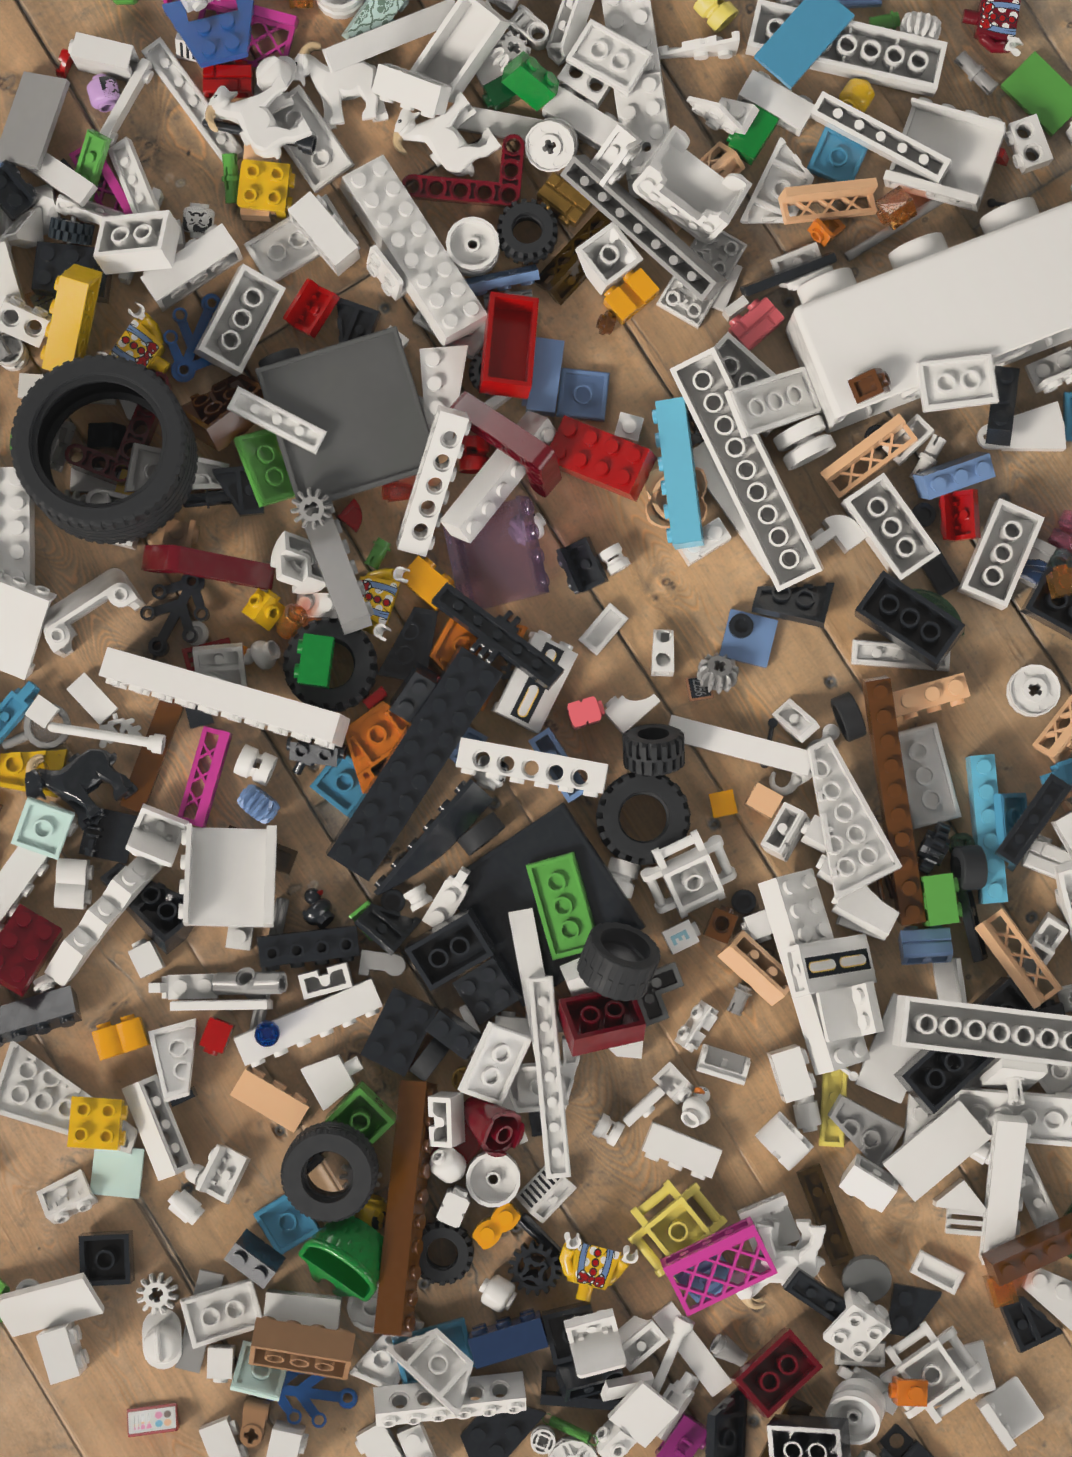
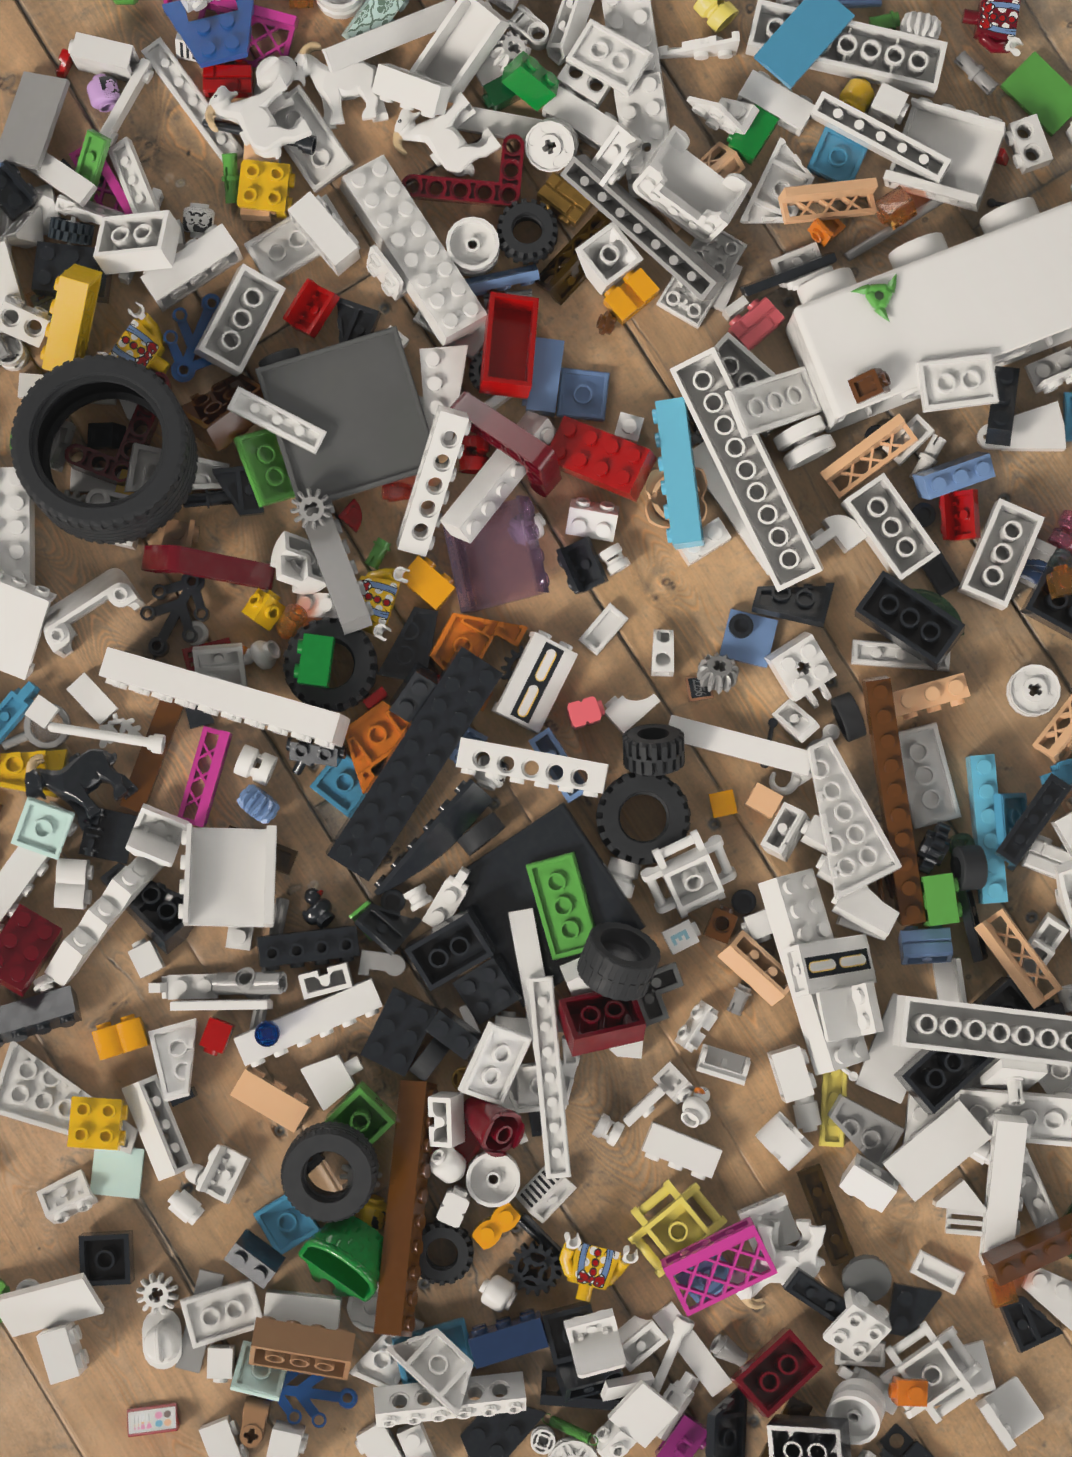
(497, 636): black hinge -> none
(592, 519): none -> white bracket
(813, 675): none -> white hinge
(887, 290): none -> bright green piece
(889, 105): none -> white brick

